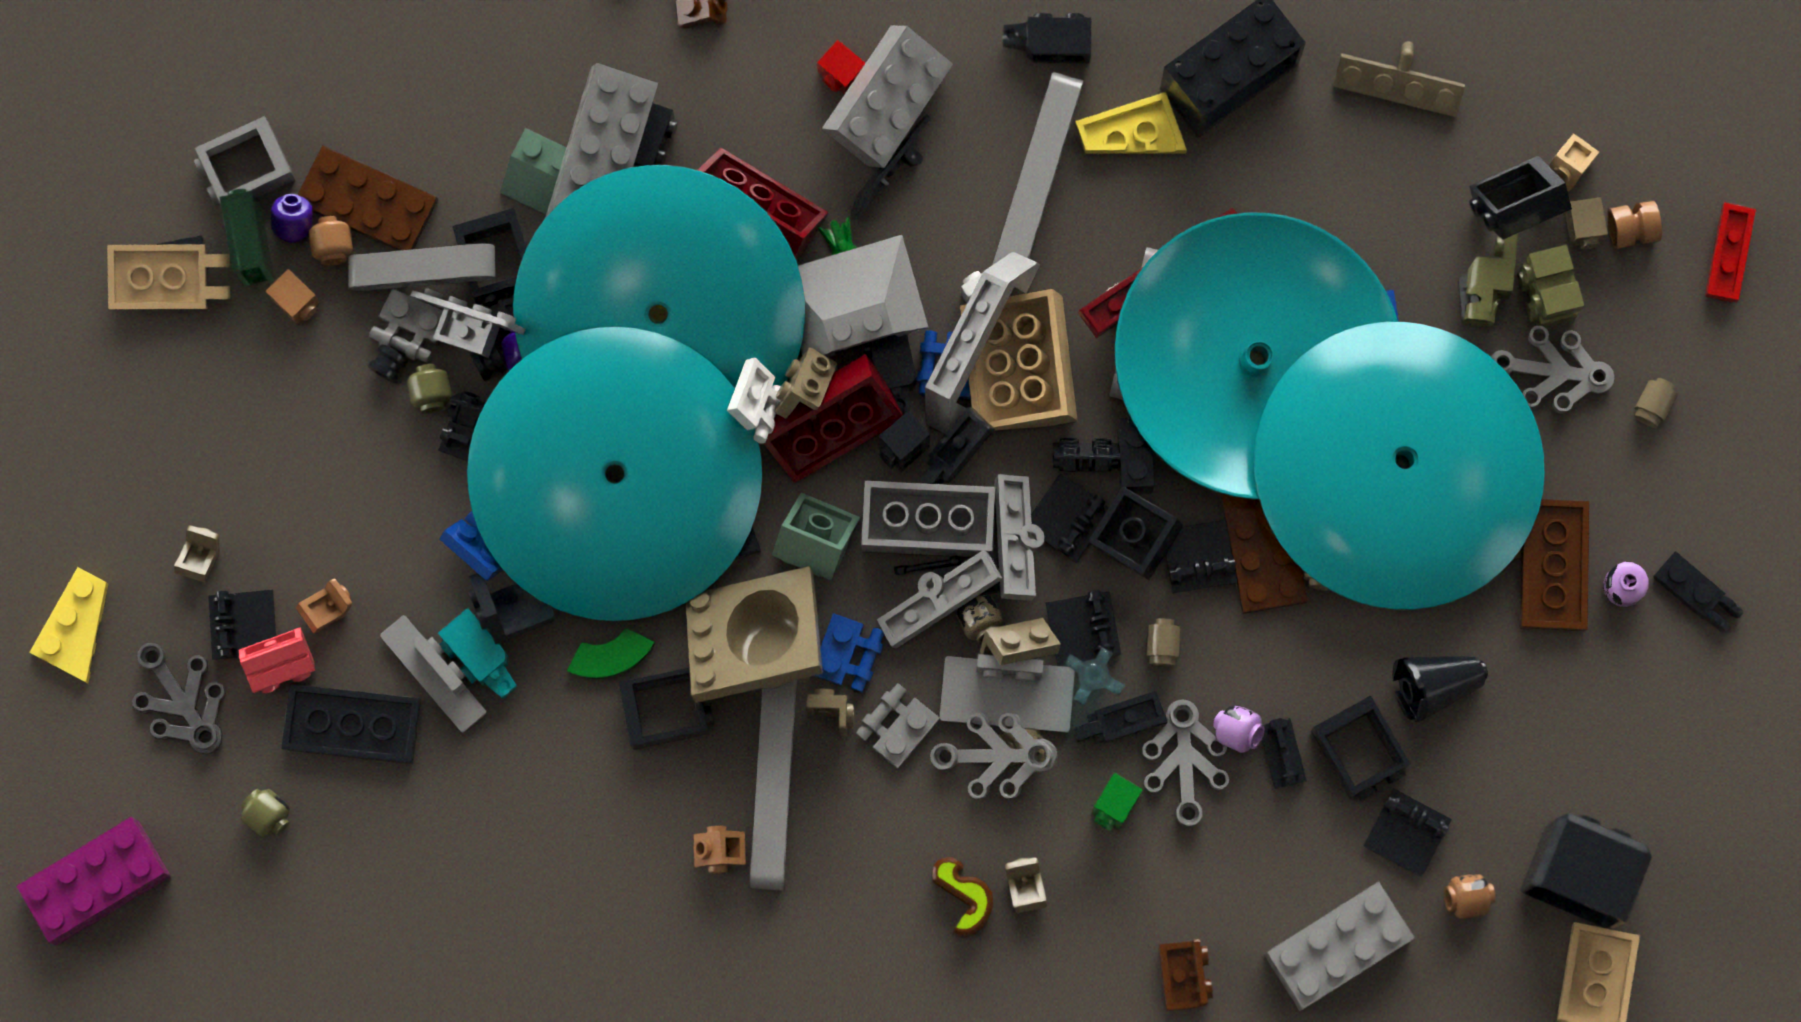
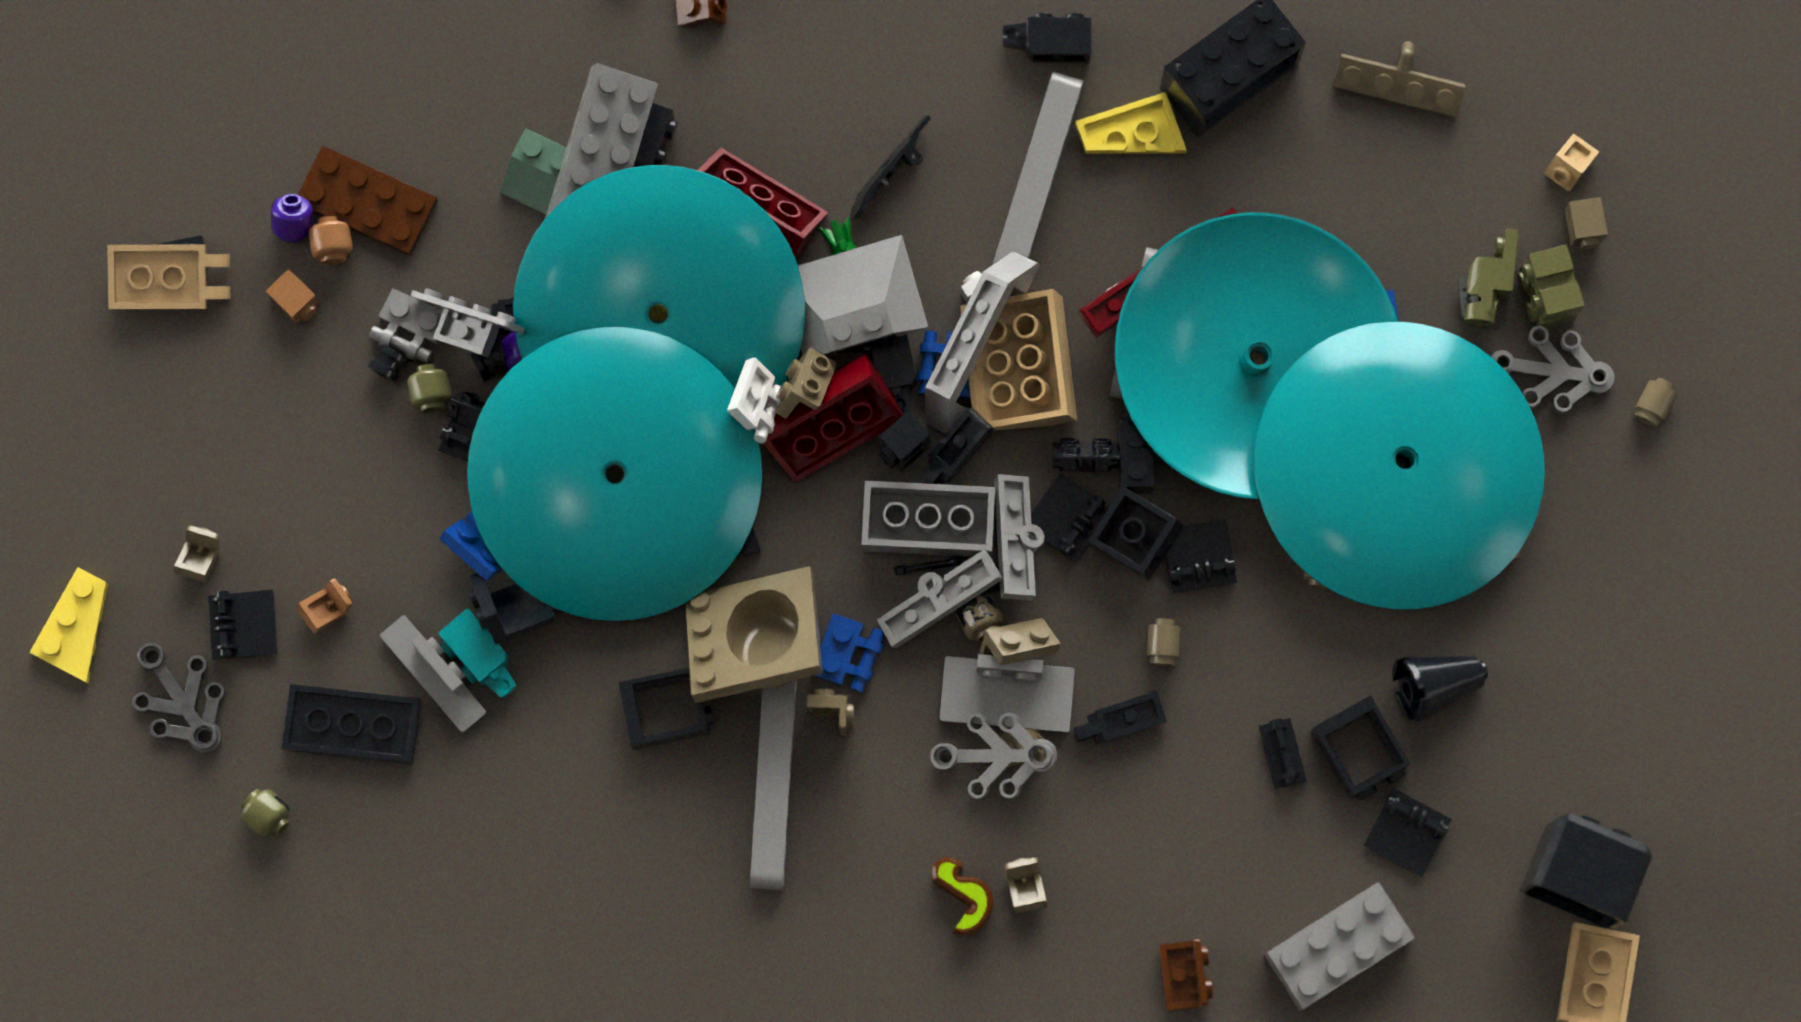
(93, 881): magenta brick -> none
(246, 237): clear green brick -> none
(259, 186): light grey window -> none
(277, 661): coral brick -> none
(421, 267): light grey beam -> none
(487, 227): black window -> none
(610, 658): green tile -> none
(719, 849): medium nougat brick -> none
(815, 536): sand green slope -> none
(839, 67): red brick -> none
(887, 96): light grey brick -> none
(905, 732): light grey plate -> none
(1083, 626): black hinge -> none
(1093, 675): clear light blue rock -> none
(1115, 802): green brick -> none
(1185, 757): light grey plant -> none
(1238, 728): lavender head -> none
(1263, 568): reddish brown plate -> none
(1469, 896): medium nougat head -> none
(1512, 184): black window -> none
(1556, 568): reddish brown plate -> none
(1621, 593): lavender head -> none
(1634, 224): medium nougat wheel -> none
(1696, 591): black hinge -> none
(1730, 252): red plate -> none

